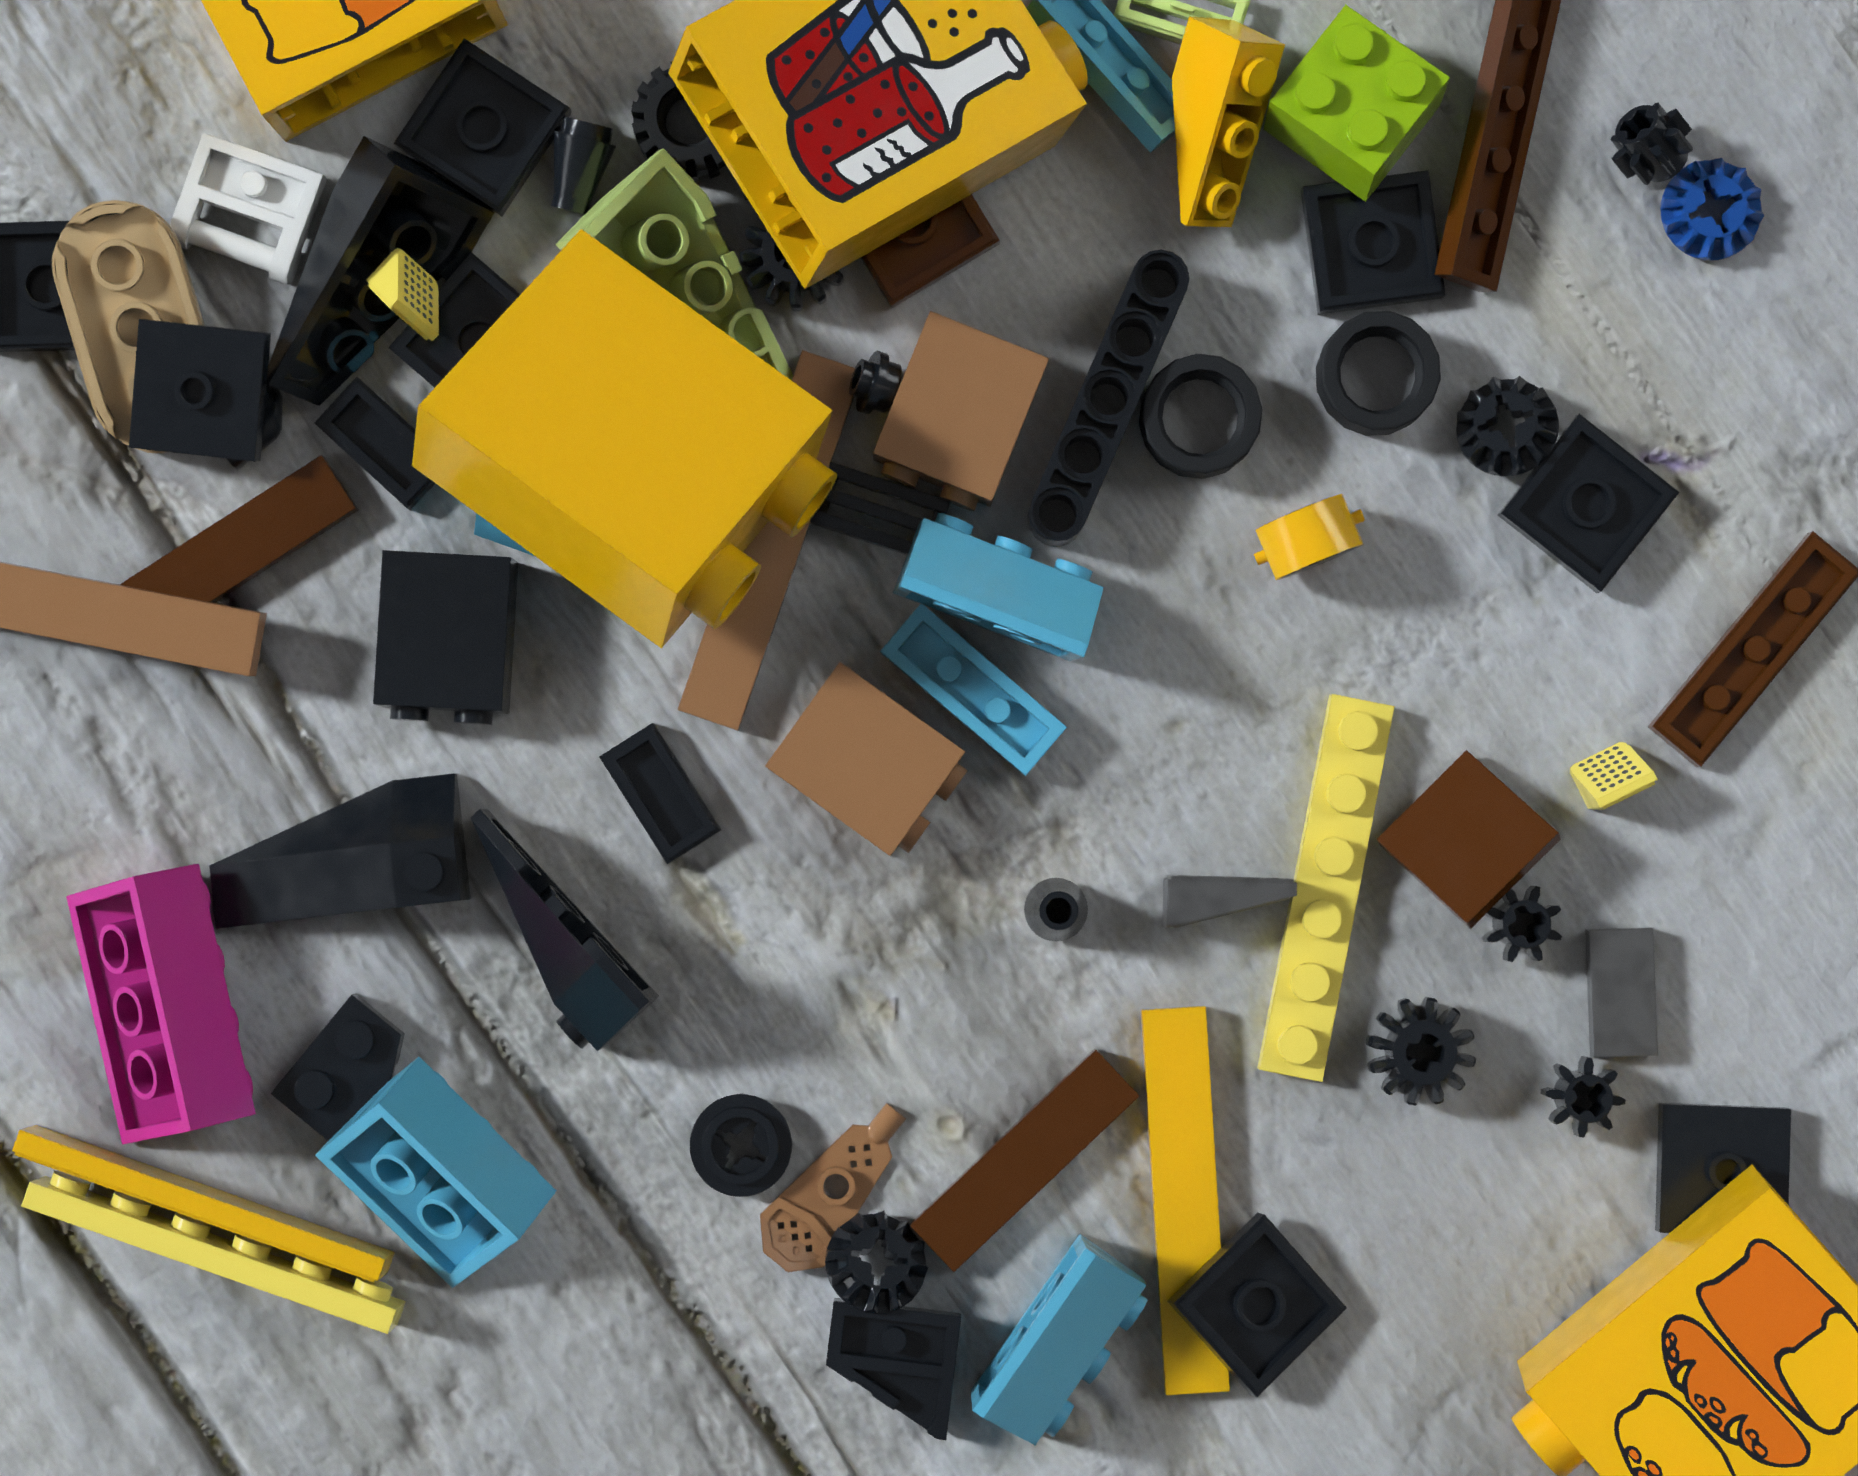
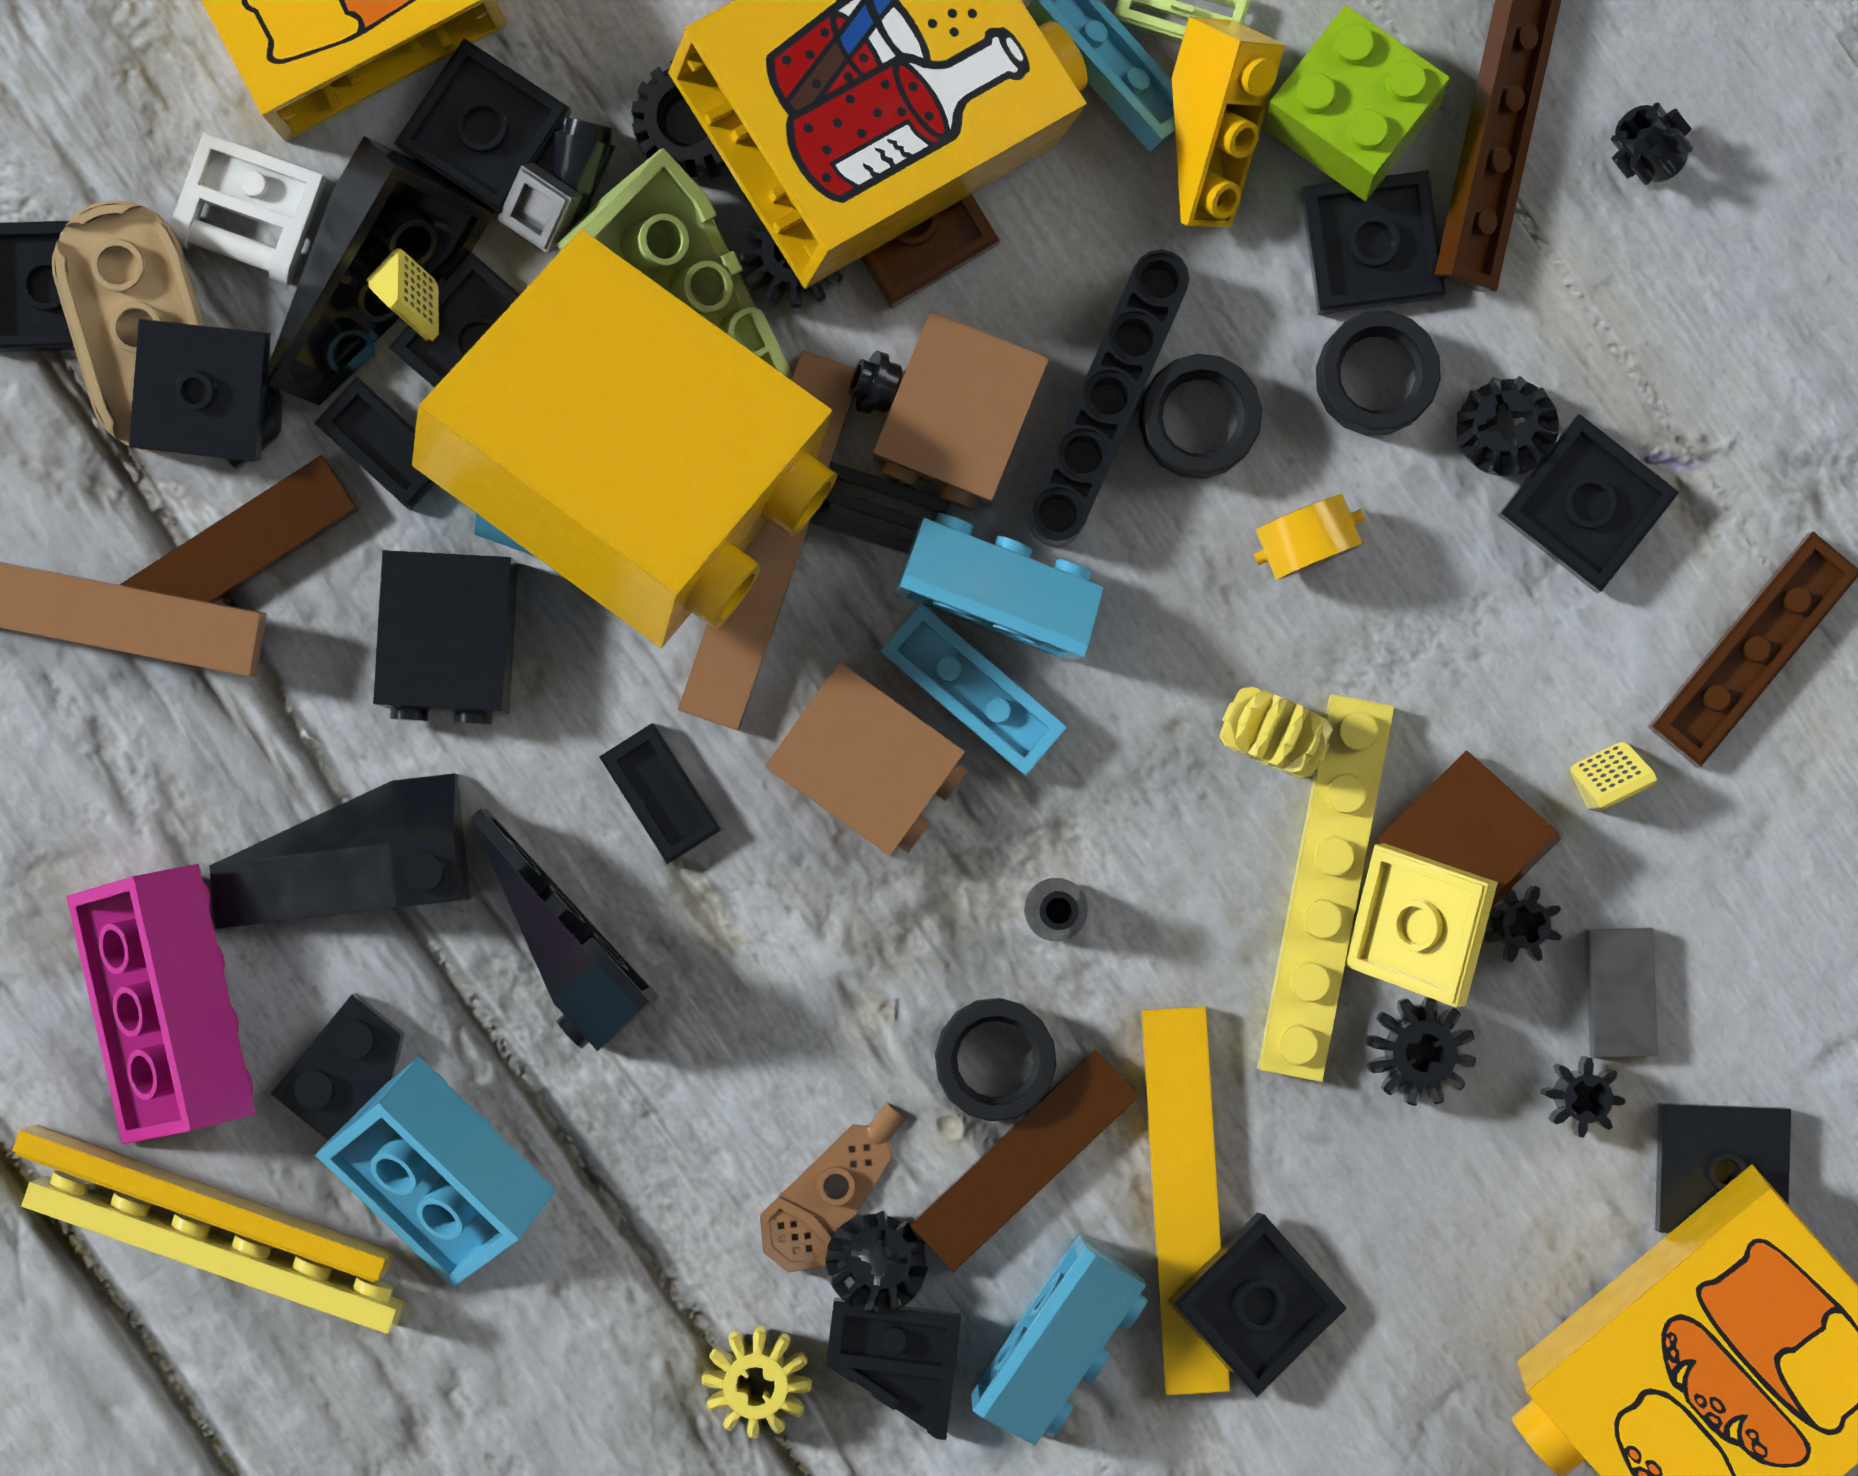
(539, 207): none -> flat silver tile
(711, 1152): black gear -> none
(738, 1393): none -> light yellow gear
(1000, 1107): none -> black tyre
(1203, 898): flat silver slope -> none
(1276, 732): none -> light yellow gear
(1420, 924): none -> light yellow tile
(1702, 236): blue gear -> none

